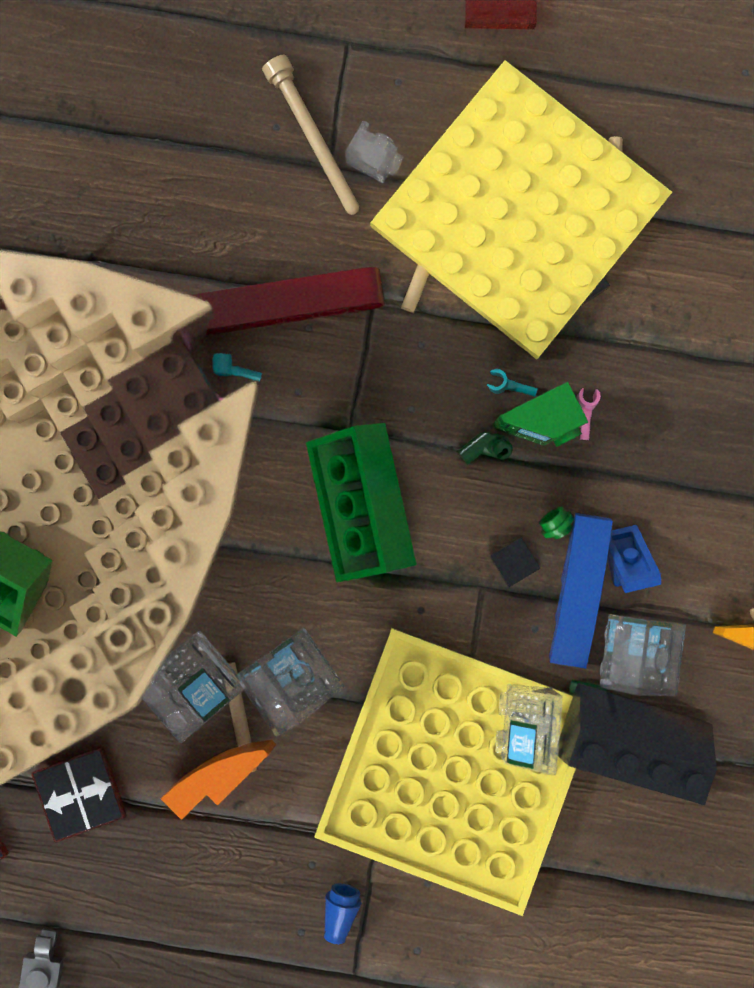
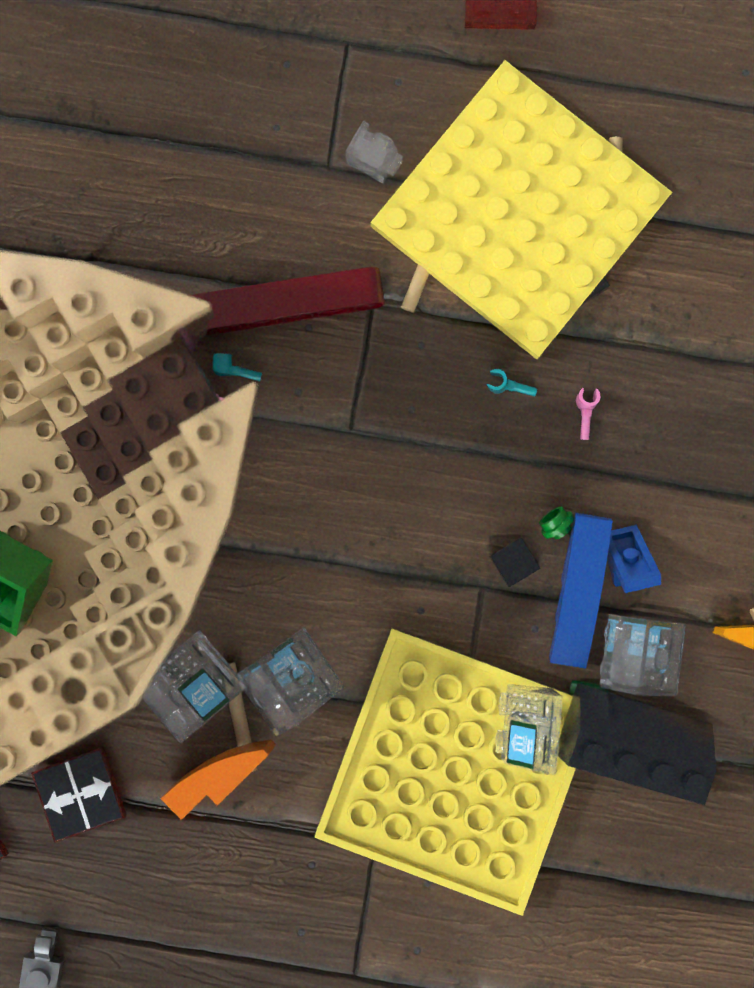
(279, 72): tan piece -> none
(340, 912): blue cone -> none
(361, 502): green slope -> none
(486, 444): dark green arm -> none
(546, 418): green slope -> none

